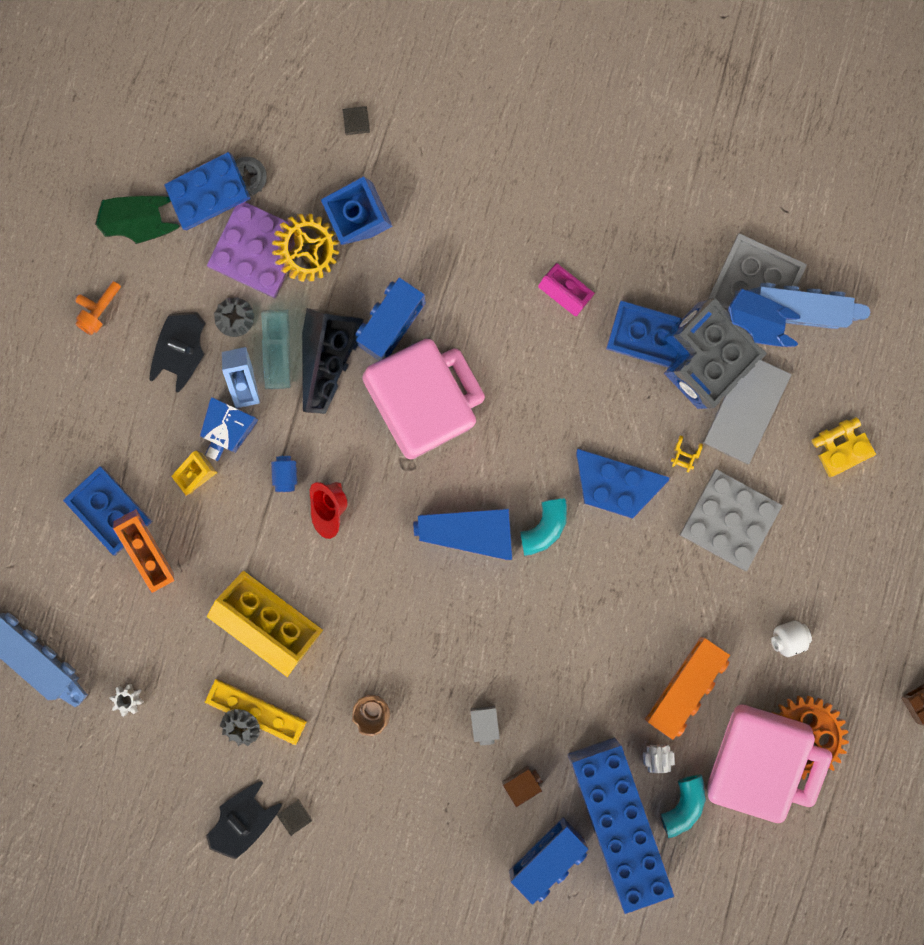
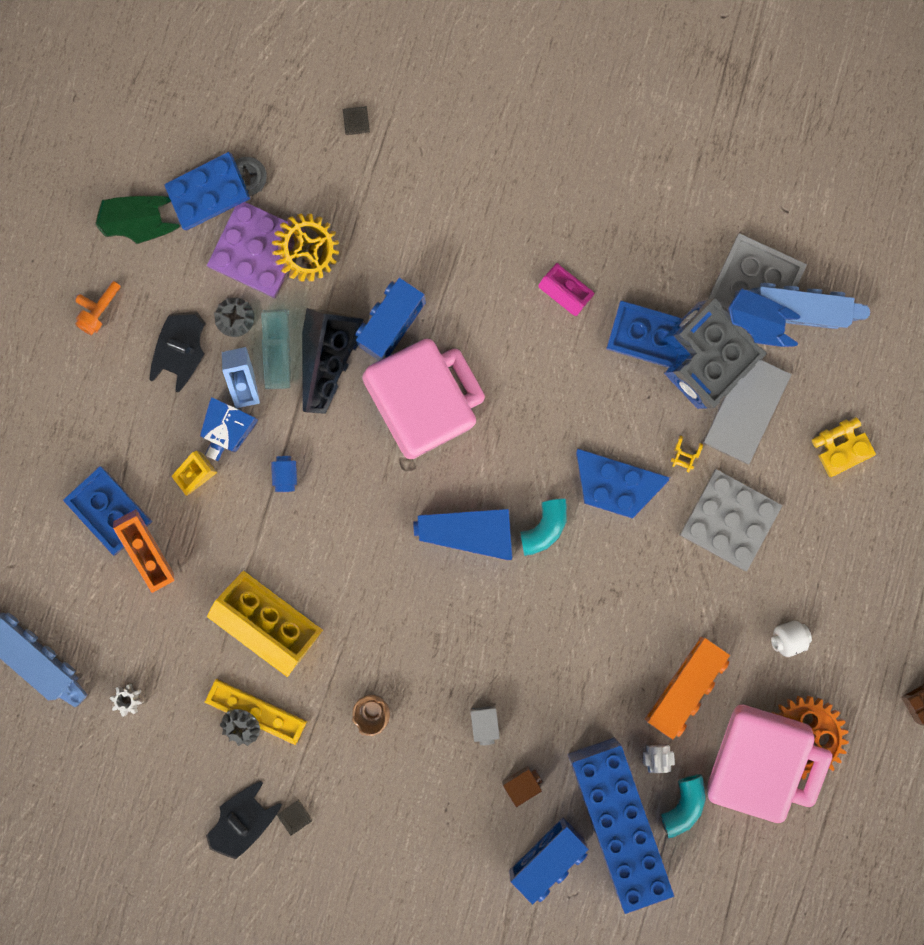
(327, 506): red piece -> none
(356, 212): blue slope -> none

